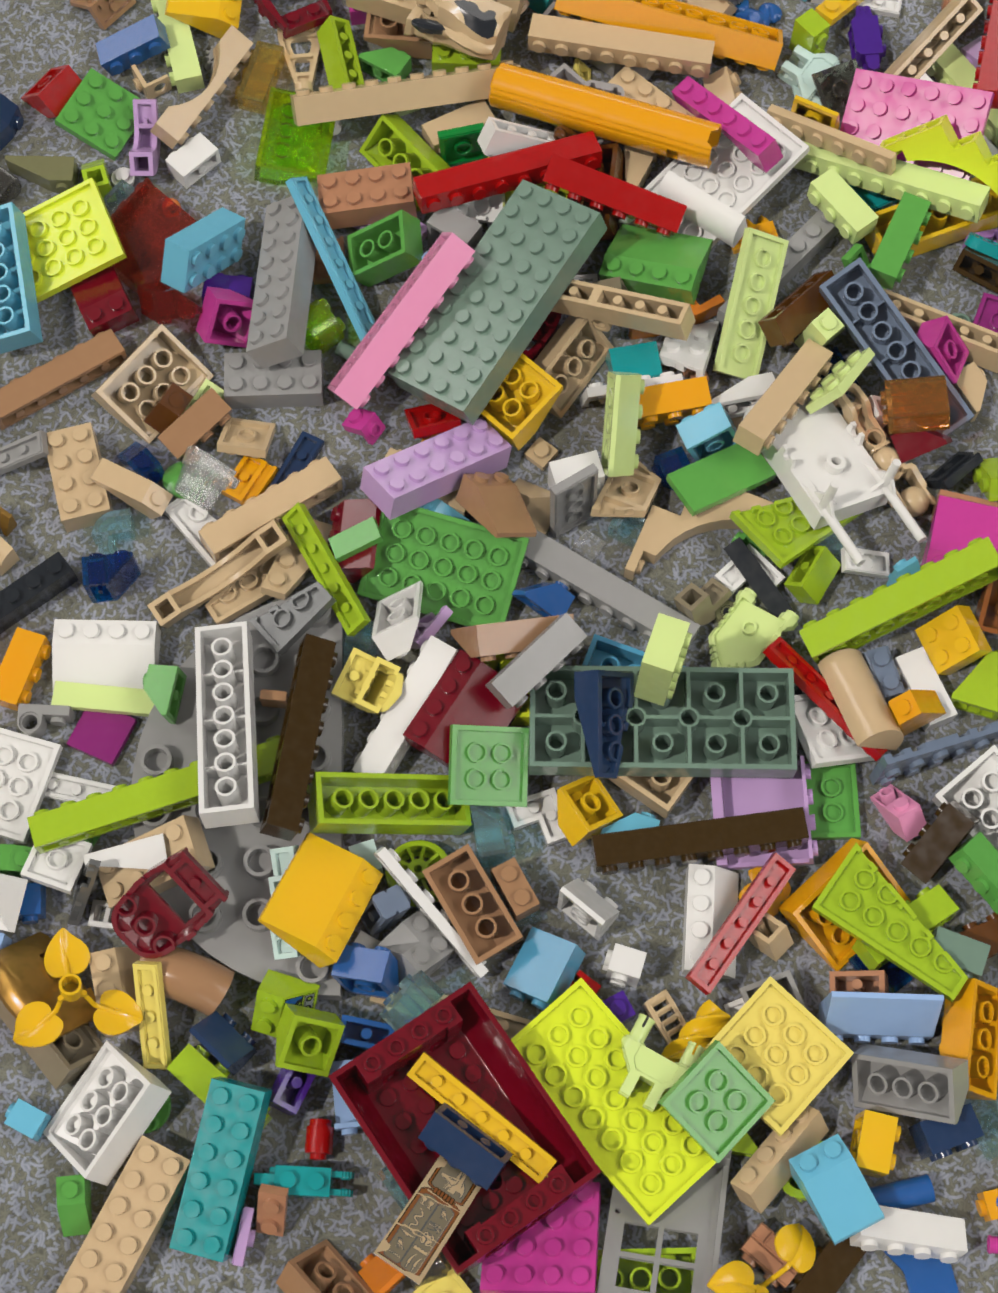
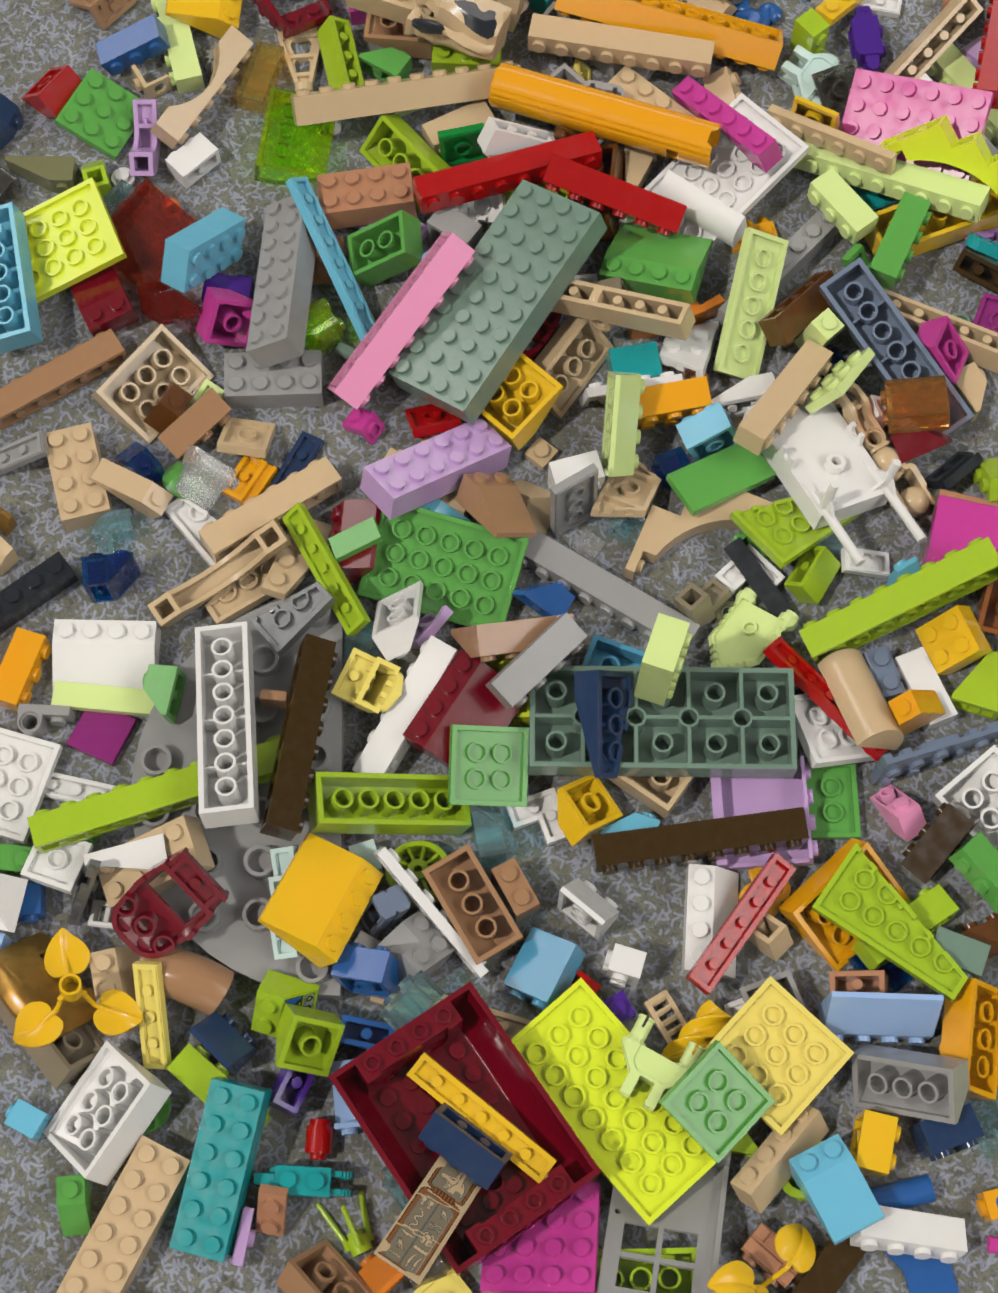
(358, 1241): none -> lime plant

